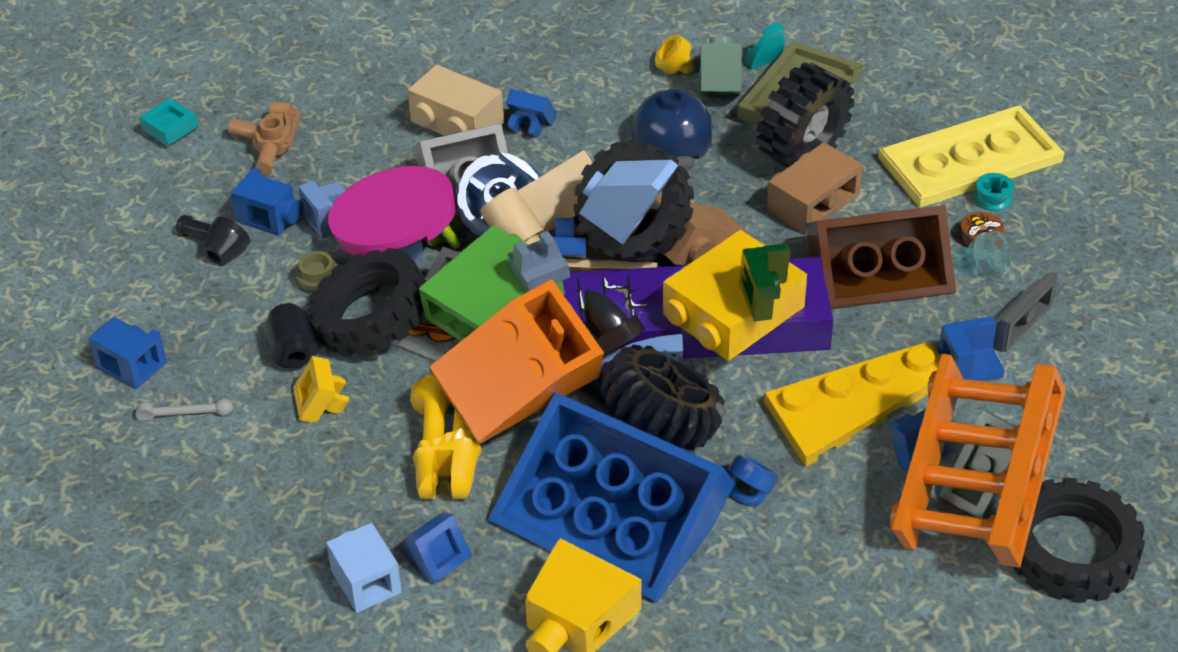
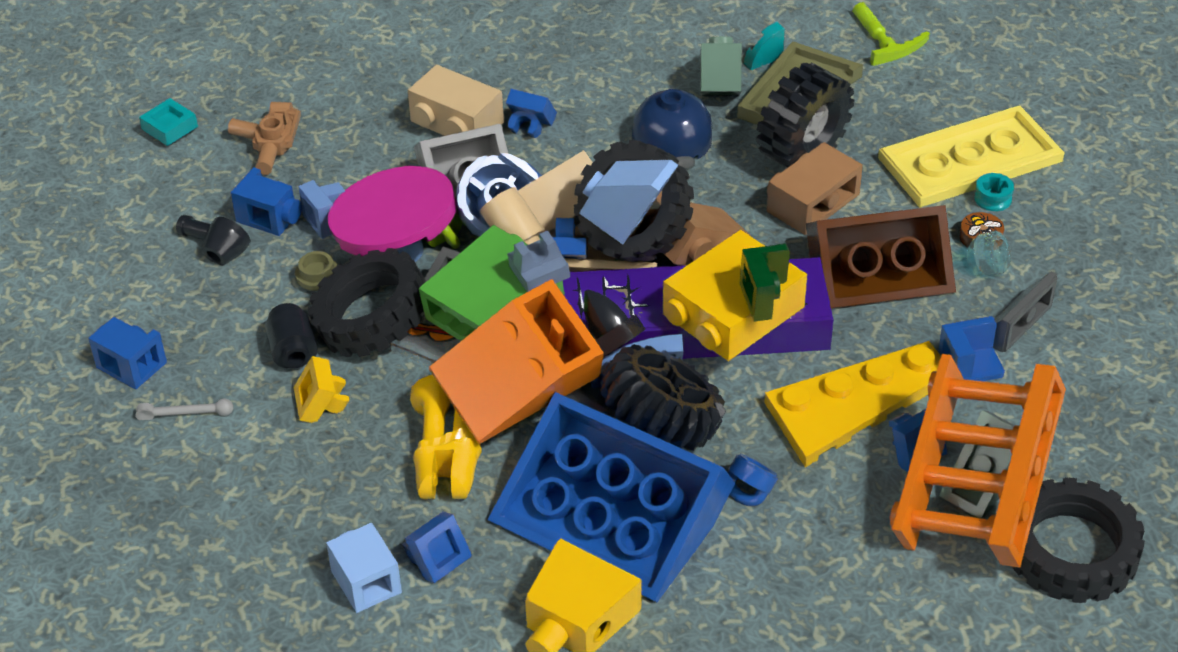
(674, 55): yellow tile -> none
(889, 48): none -> lime piece

